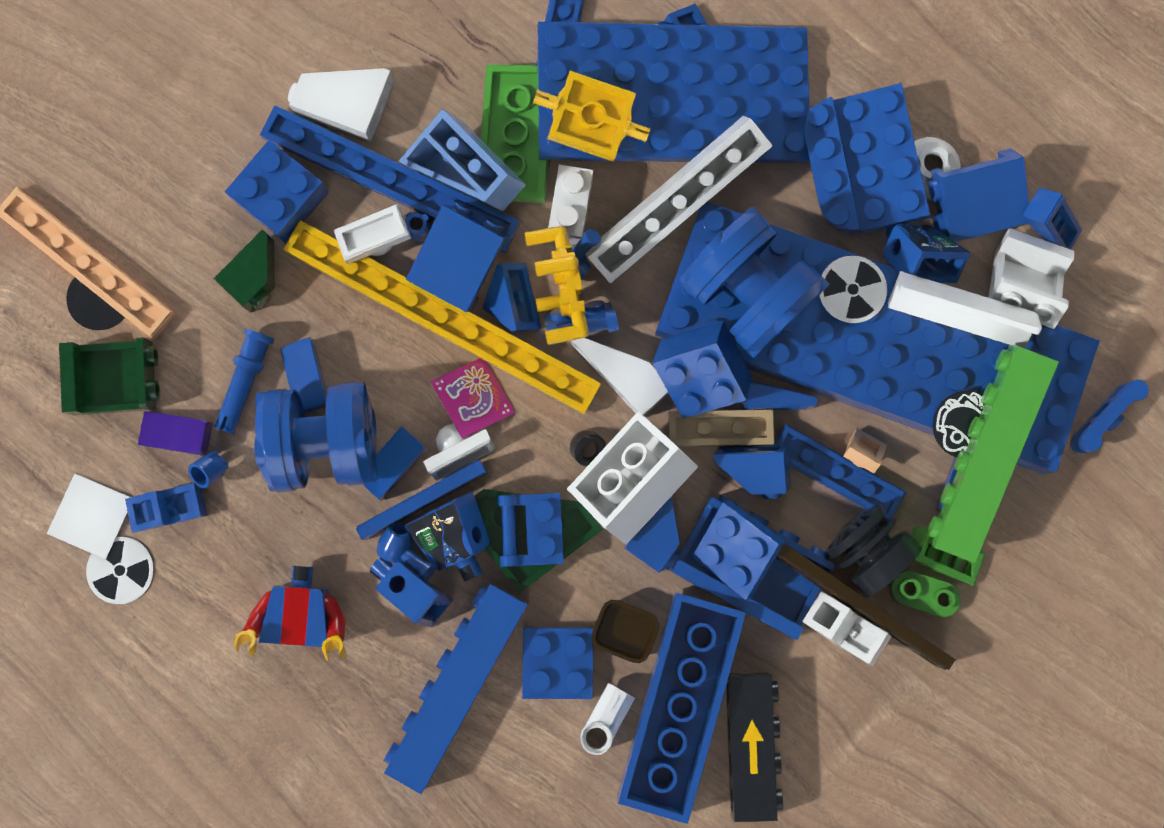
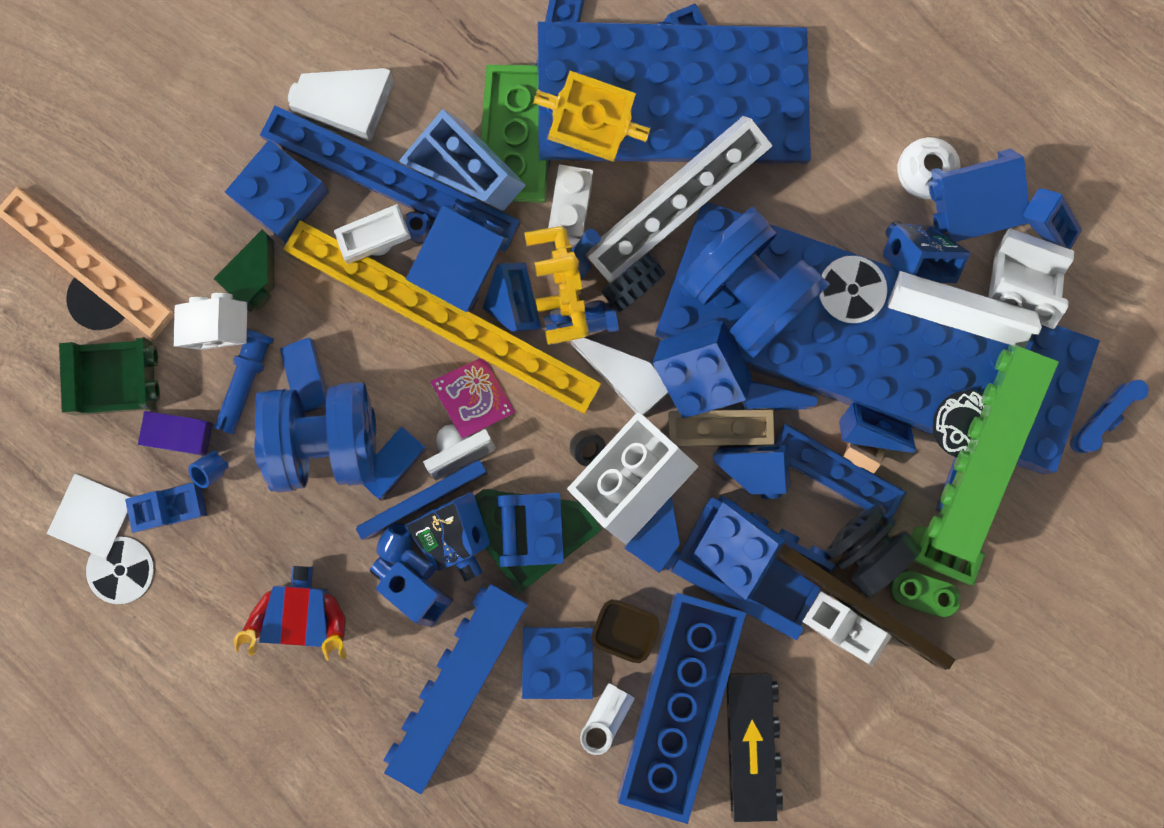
(210, 322): none -> white brick
(633, 282): none -> black wheel
(865, 161): blue plate -> none
(876, 430): none -> blue slope

